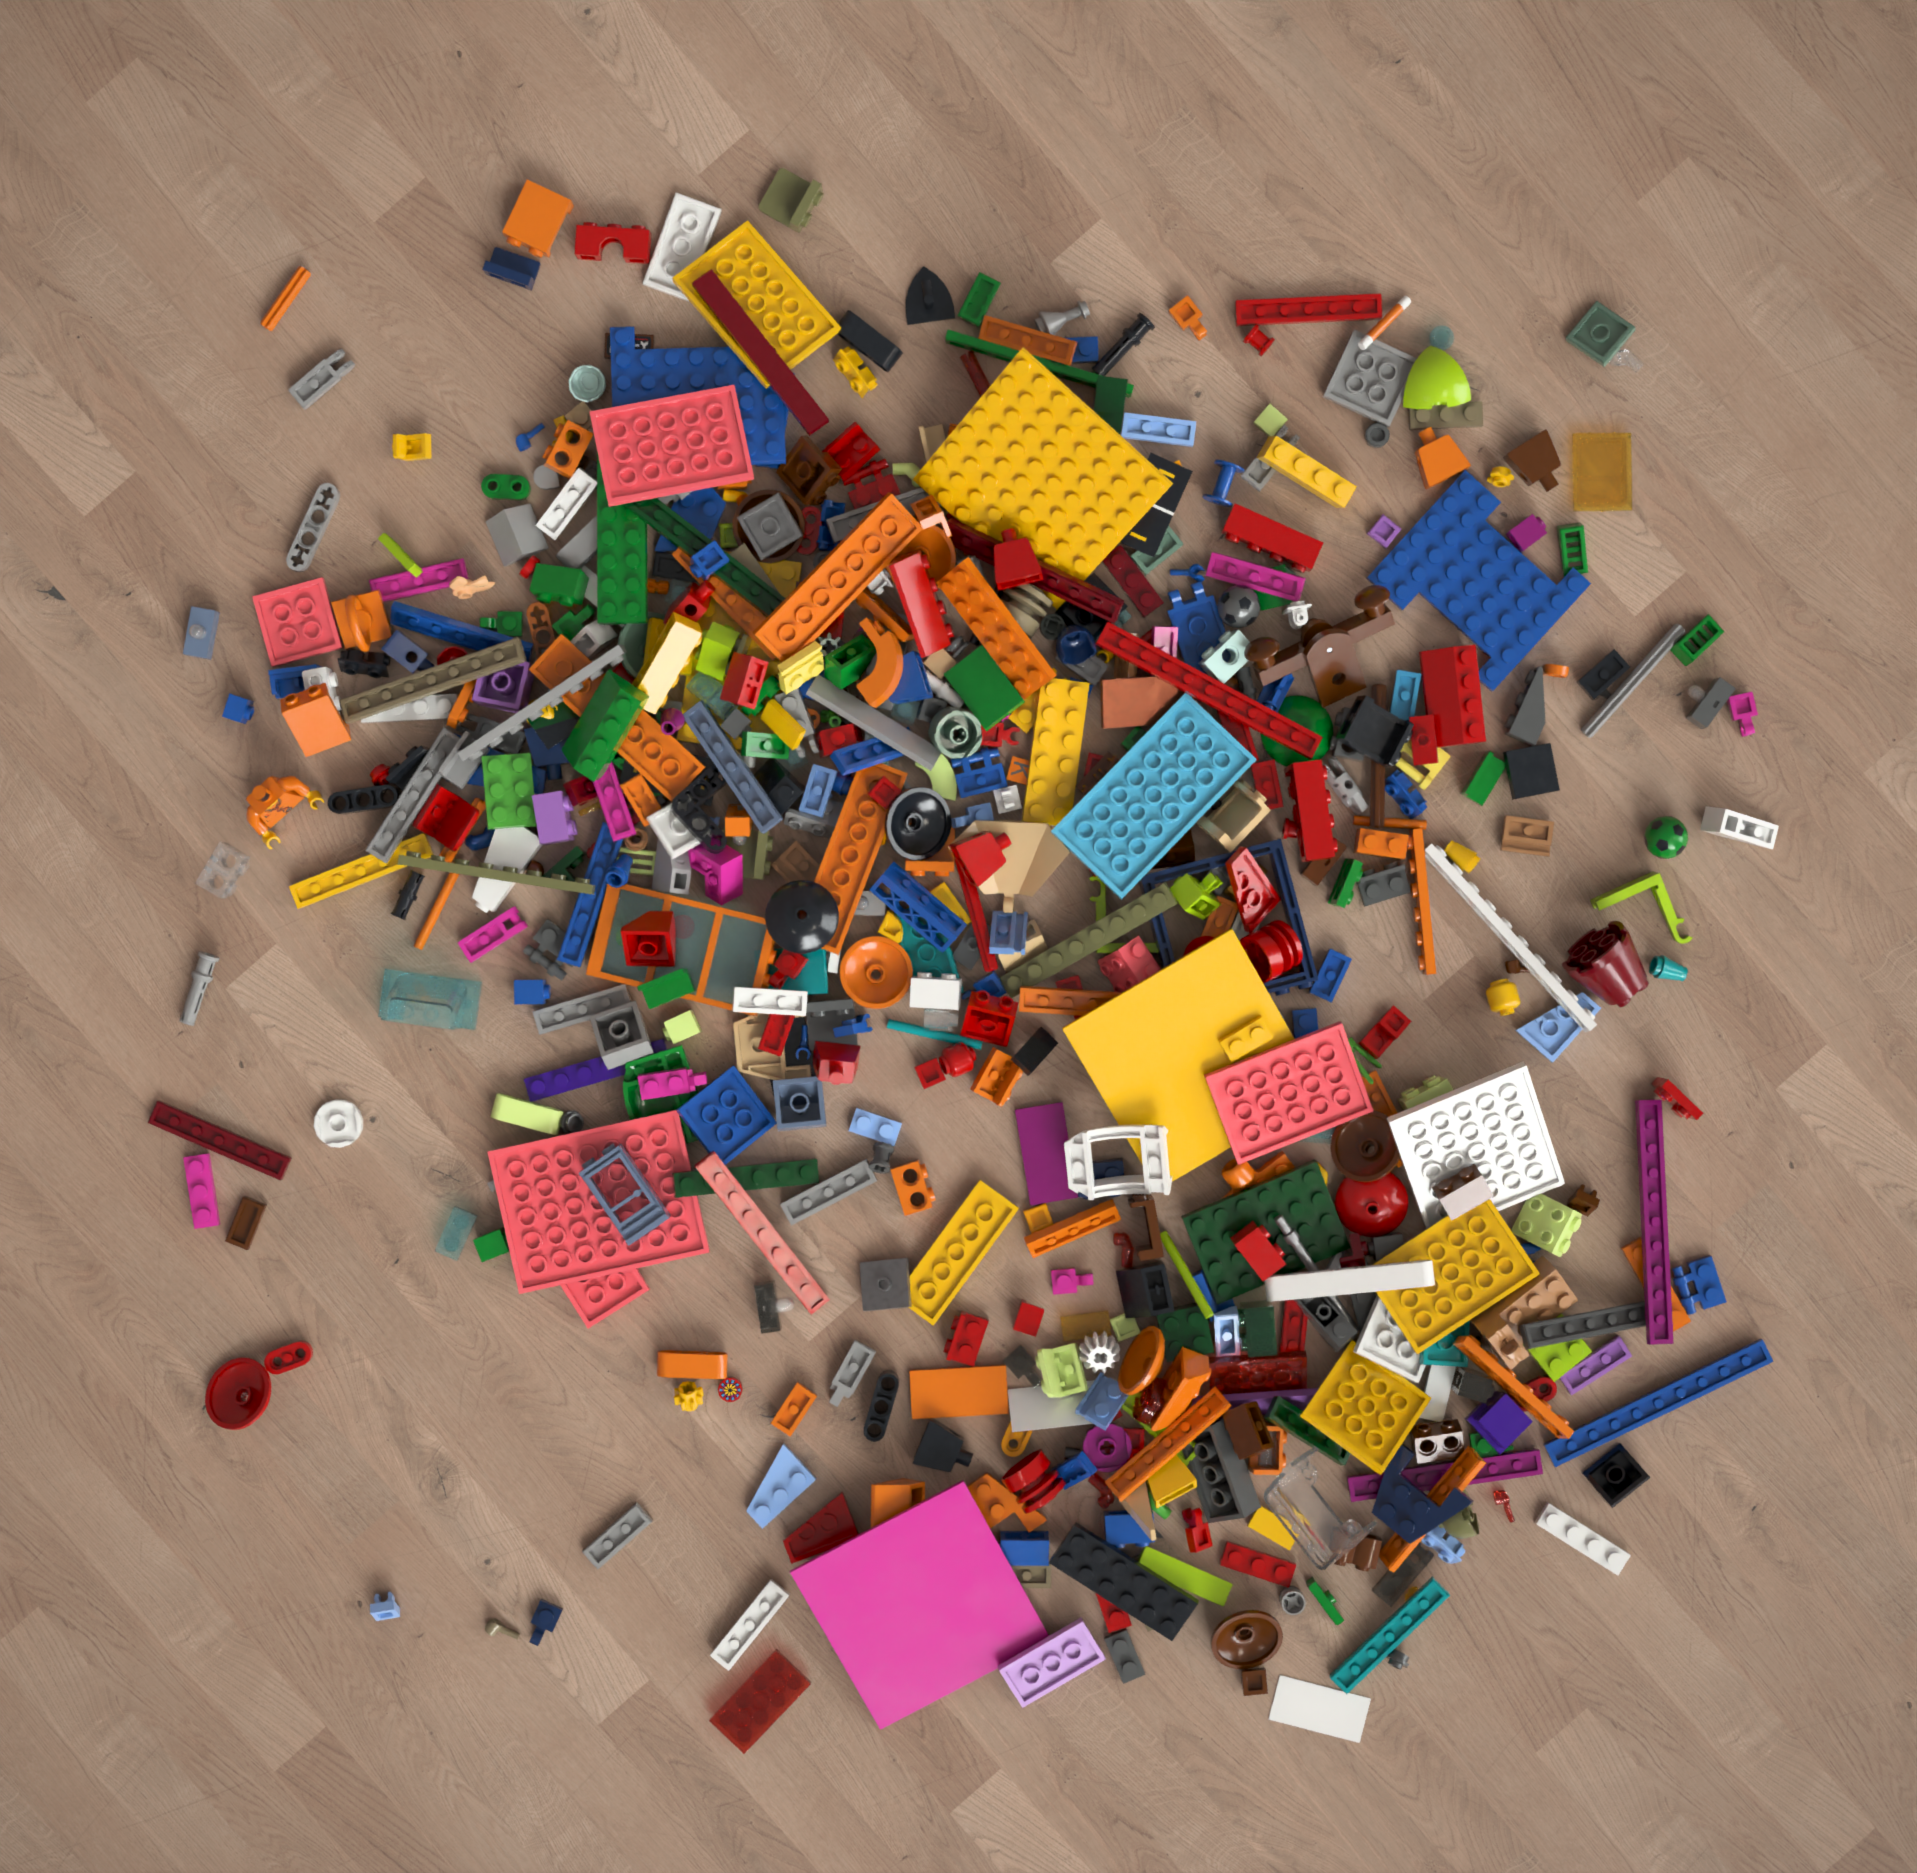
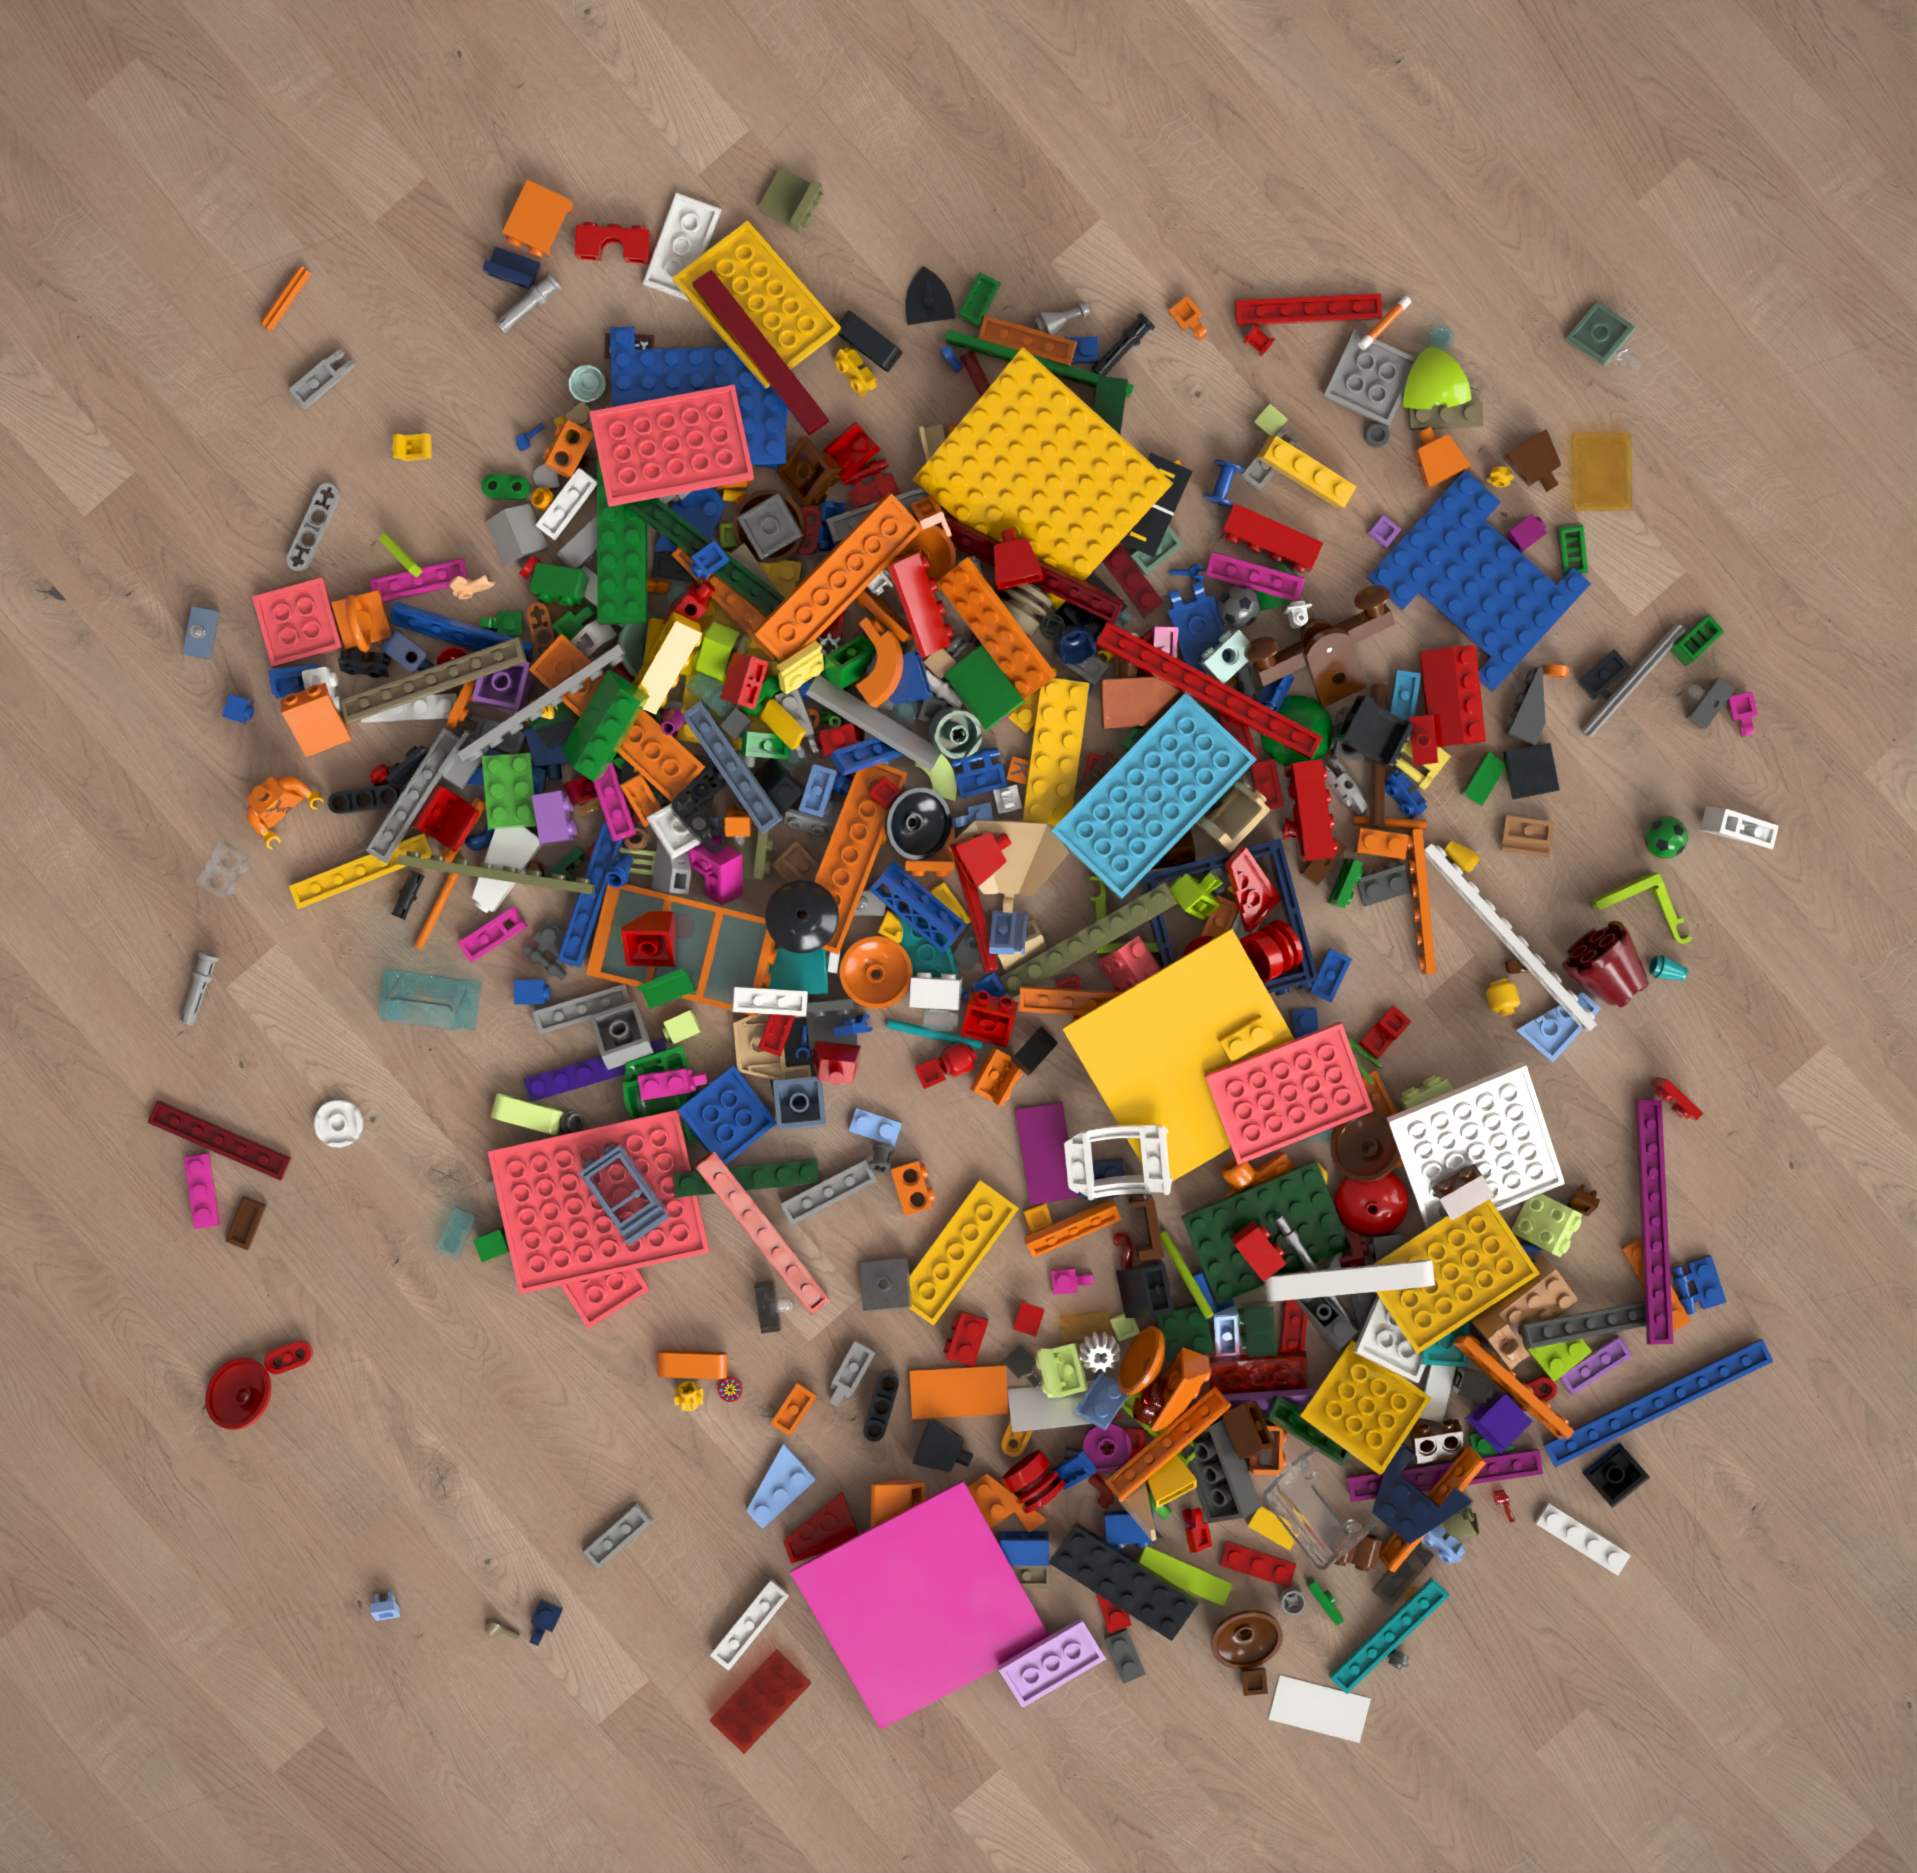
(537, 295): none -> light grey pin
(542, 498): none -> light orange plate
(789, 965): red plate -> none
(908, 469): yellowish green arm -> none
(948, 355): none -> blue tile
(996, 734): red plate -> none
(1158, 429): light blue plate -> none

